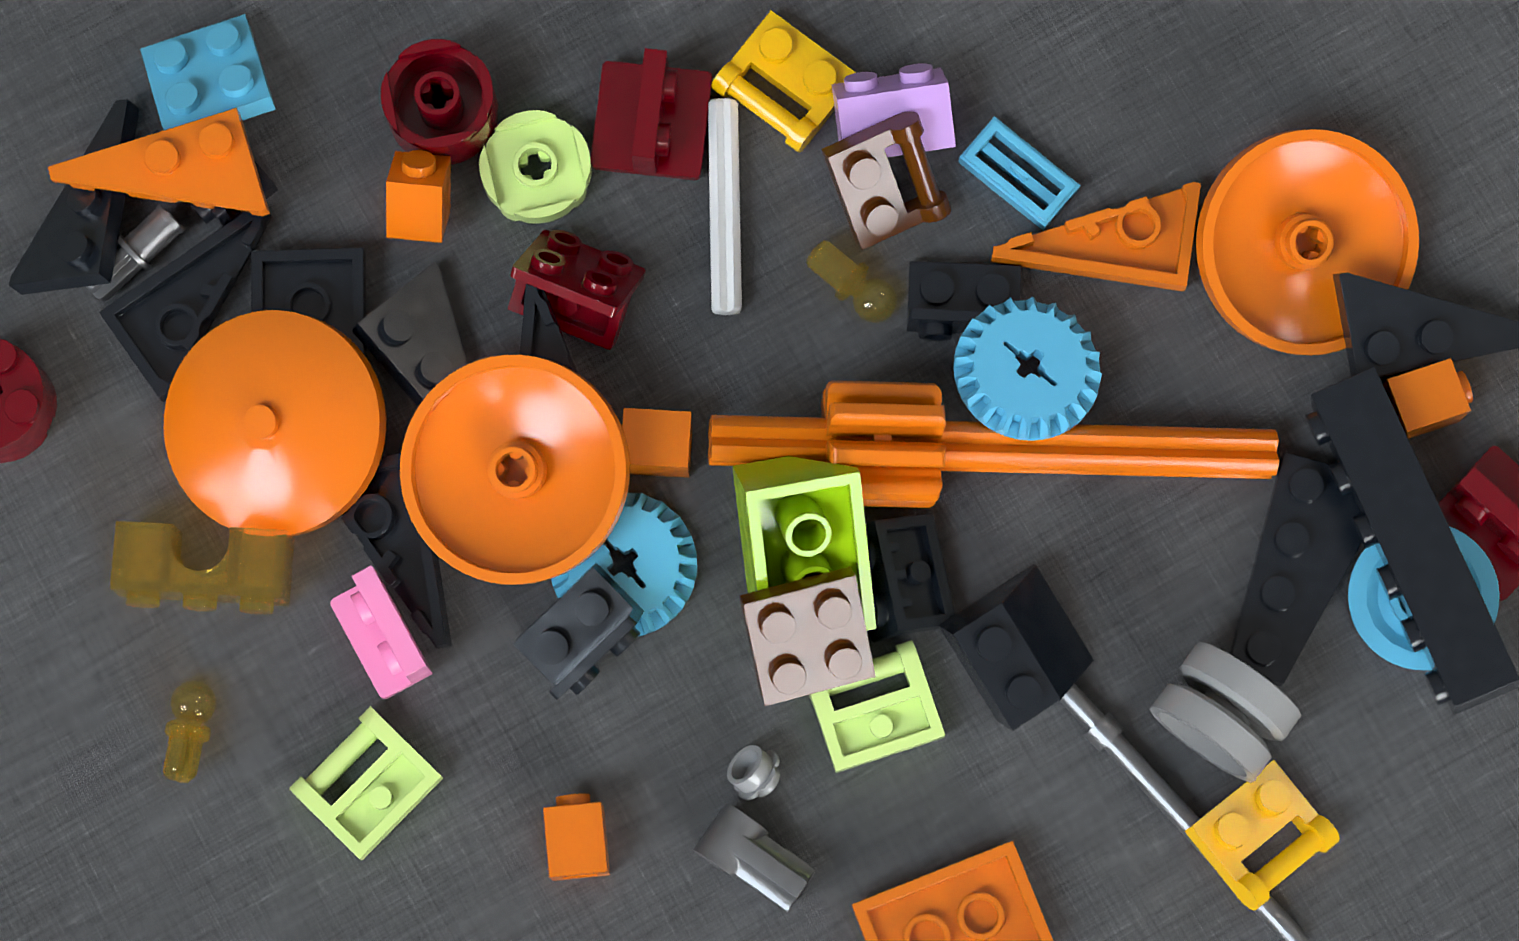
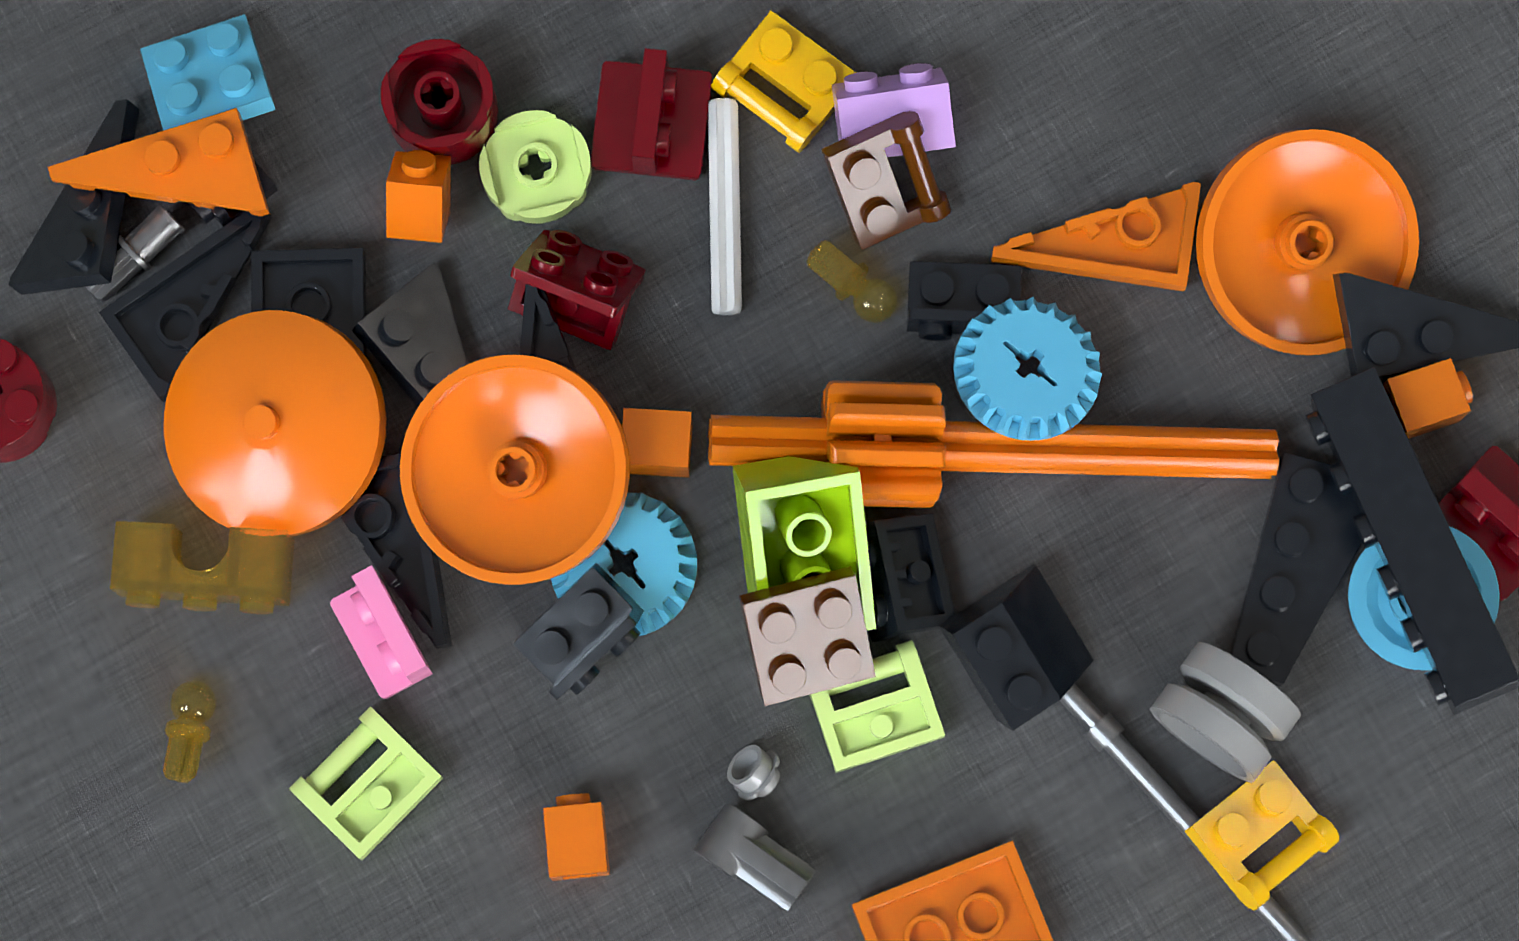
(1003, 188): medium azure tile -> none

